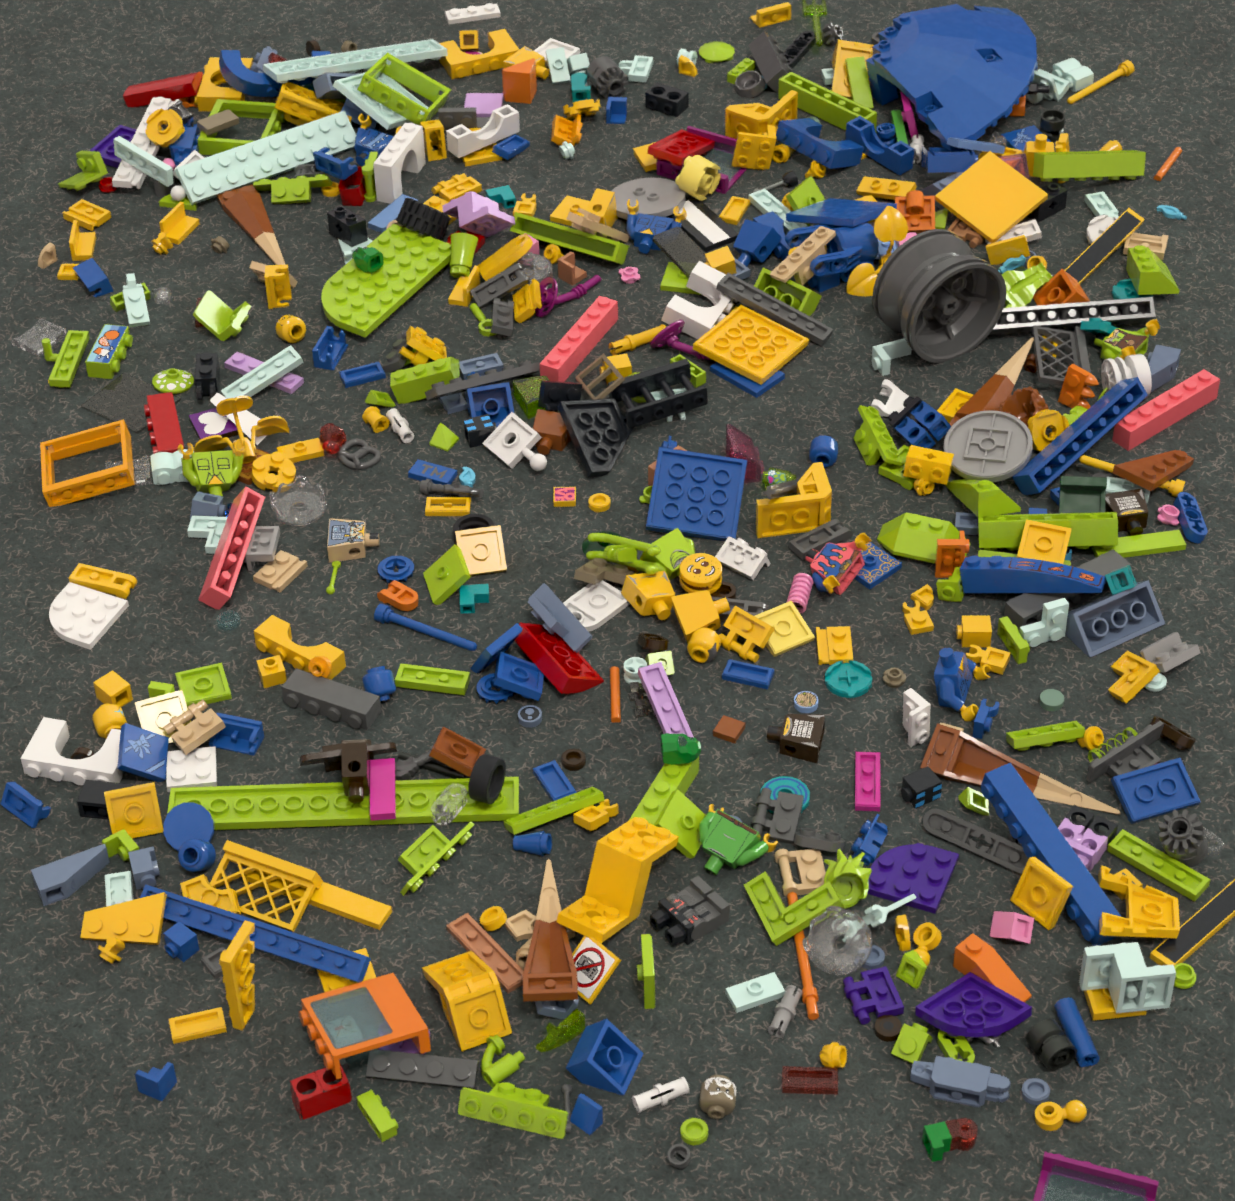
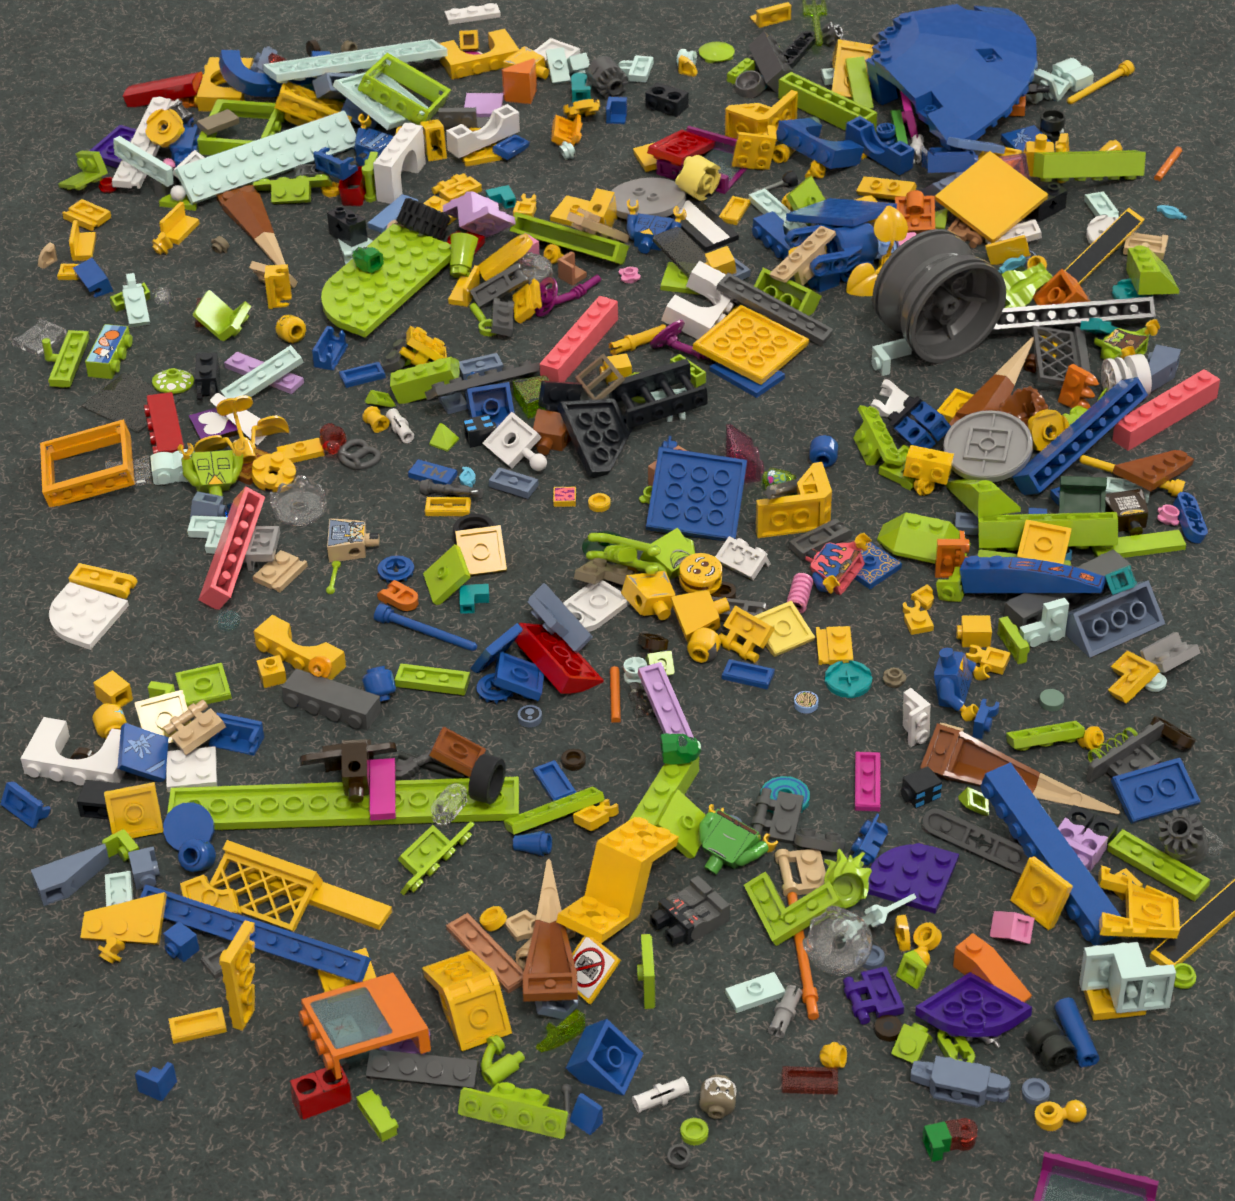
(513, 483): none -> sand blue plate
(729, 729): dark orange tile -> none
(755, 242): blue torso -> none
(800, 736): dark brown torso -> none
(998, 139): clear plate -> none

